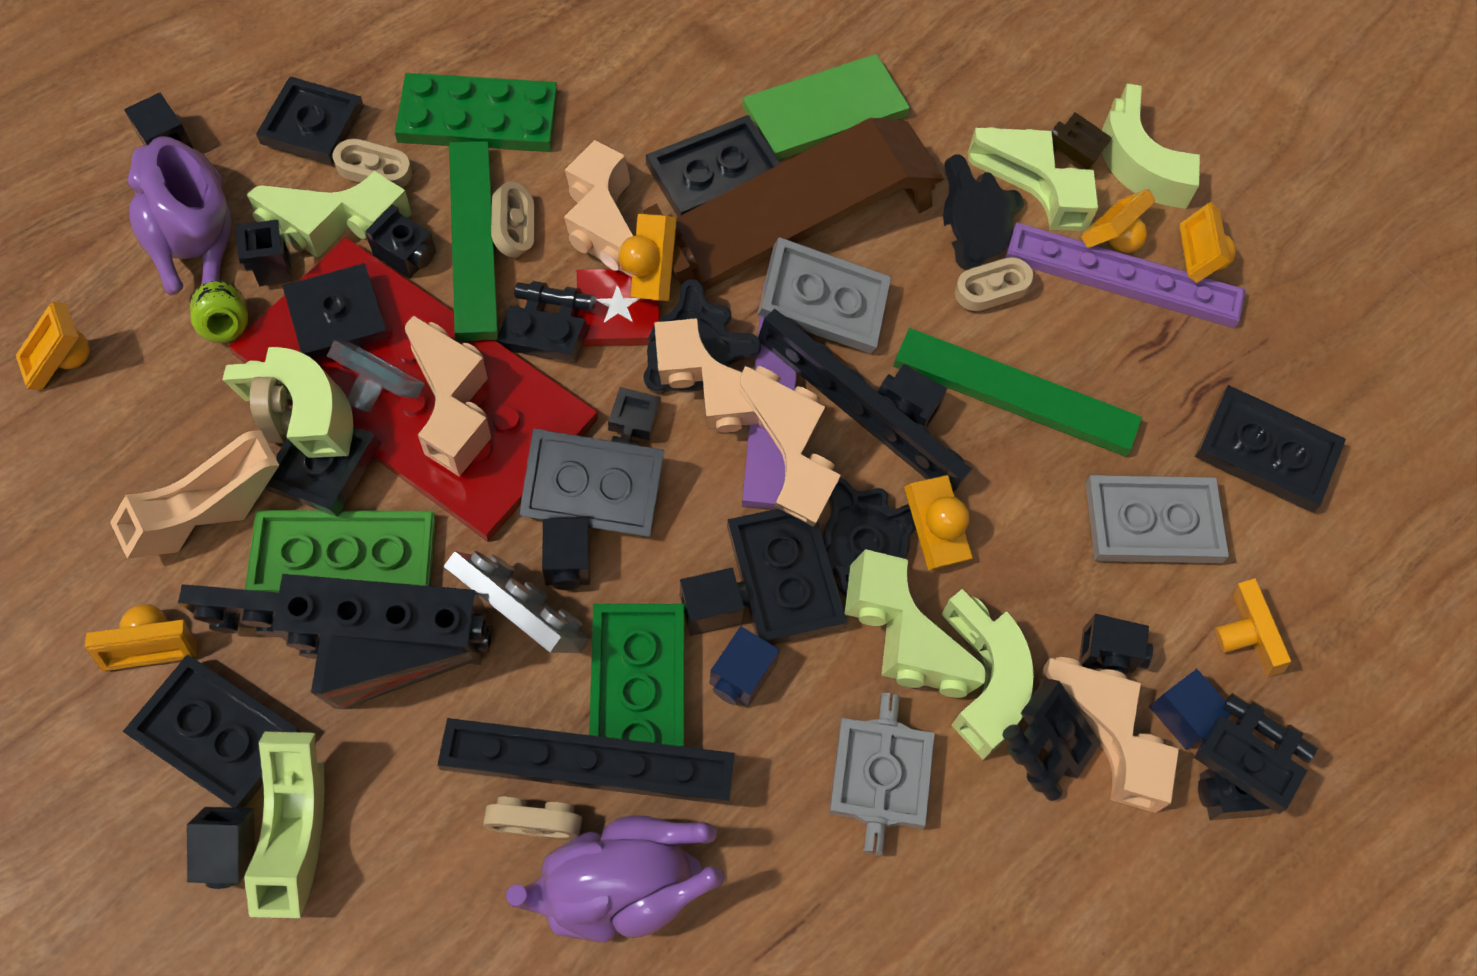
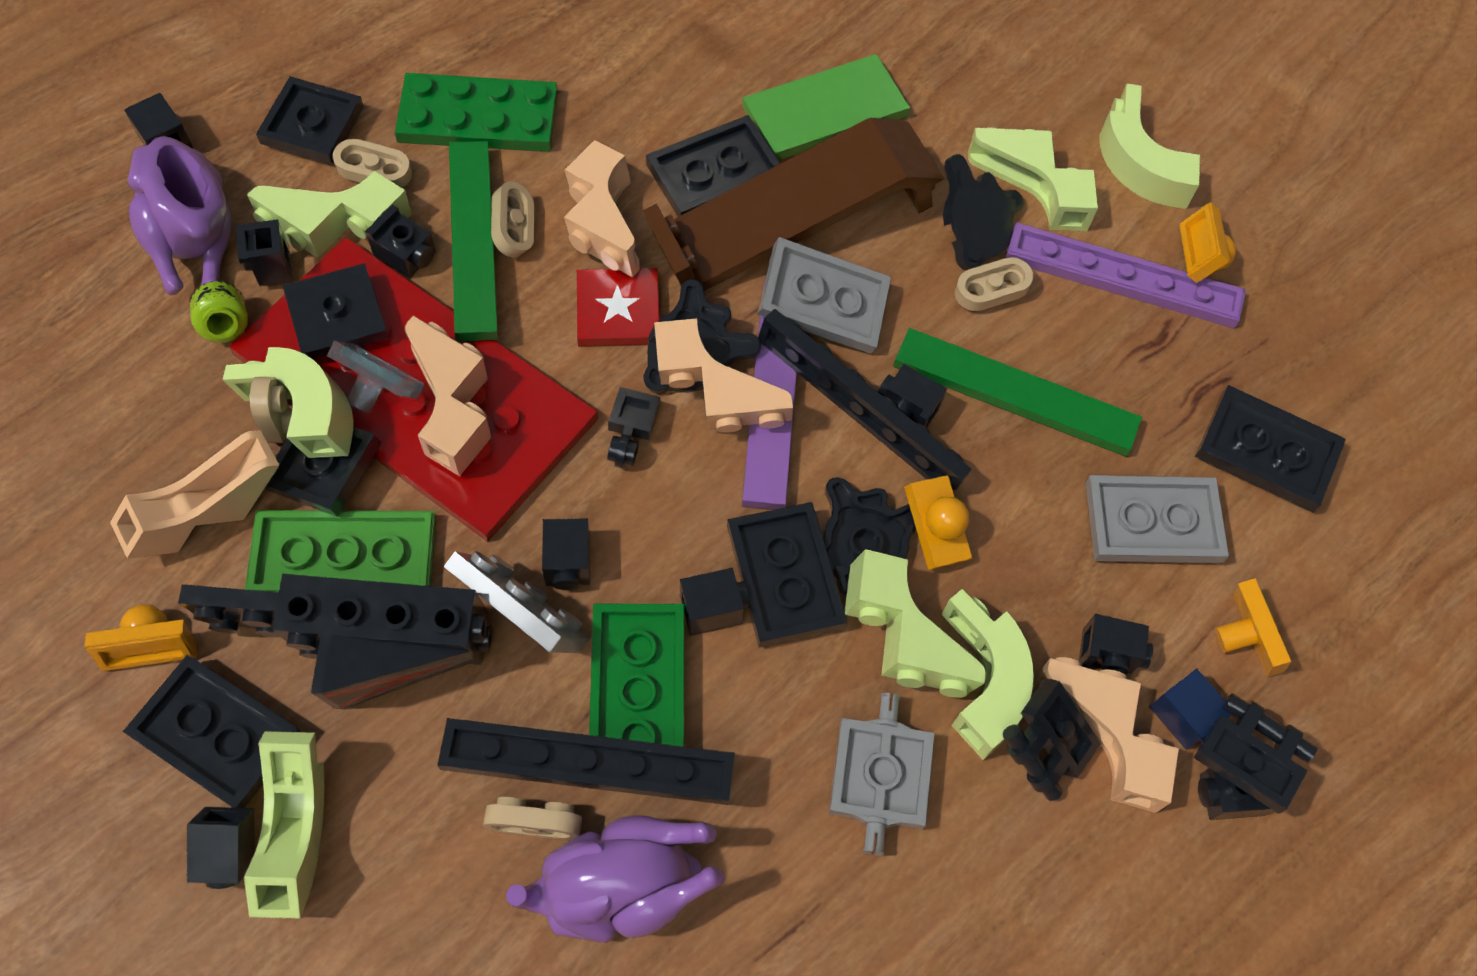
(51, 345): light orange tile -> none
(546, 333): black plate -> none
(592, 480): black plate -> none
(650, 256): light orange tile -> none
(743, 668): dark blue brick -> none
(790, 421): light nougat arch -> none
(1079, 140): dark brown bracket -> none
(1122, 224): light orange tile -> none

